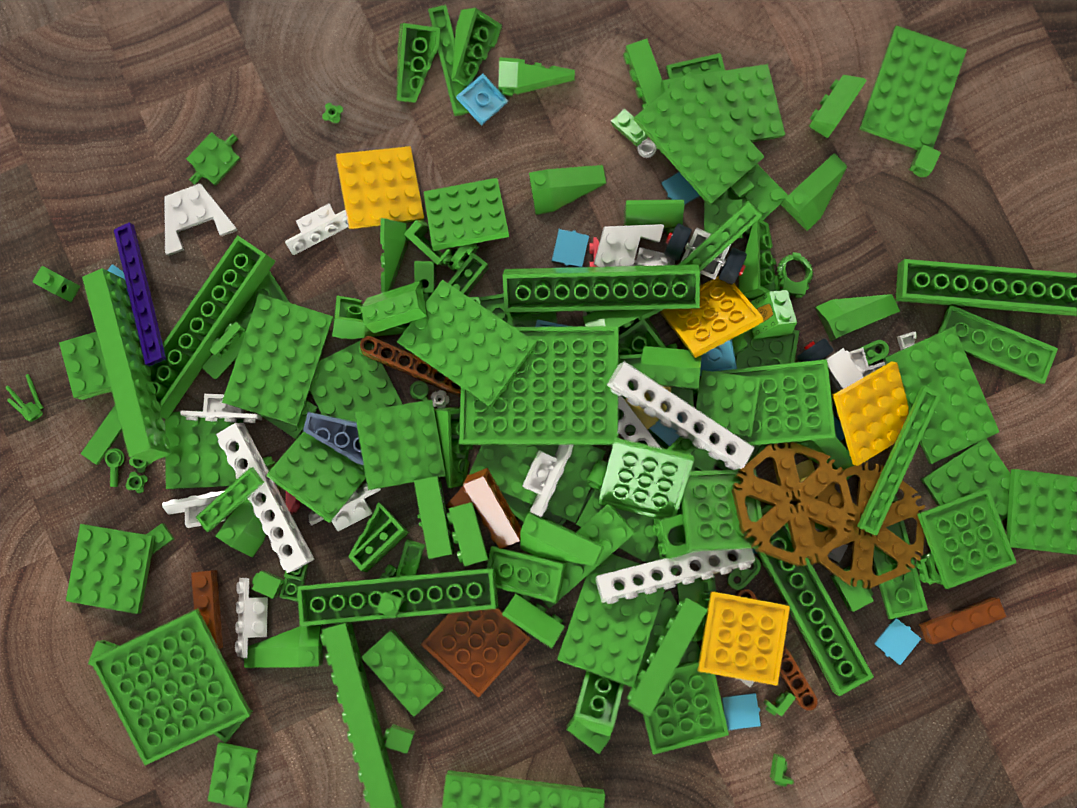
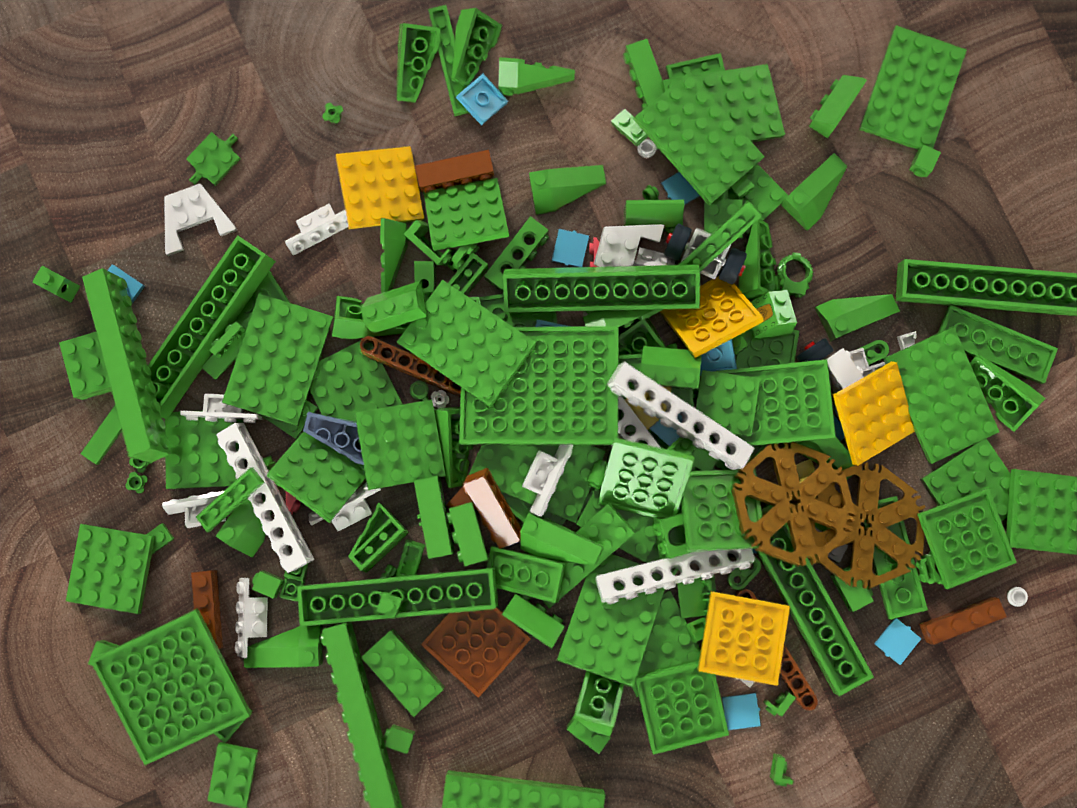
(30, 411): bright green plant -> none
(114, 459): bright green plate -> none
(139, 294): dark purple plate -> none
(454, 171): none -> dark orange brick
(530, 229): none -> bright green brick
(650, 193): none -> bright green plate
(667, 656): bright green brick -> none
(899, 460): bright green plate -> none
(1007, 394): none -> bright green wedge
(1017, 596): none -> white plate

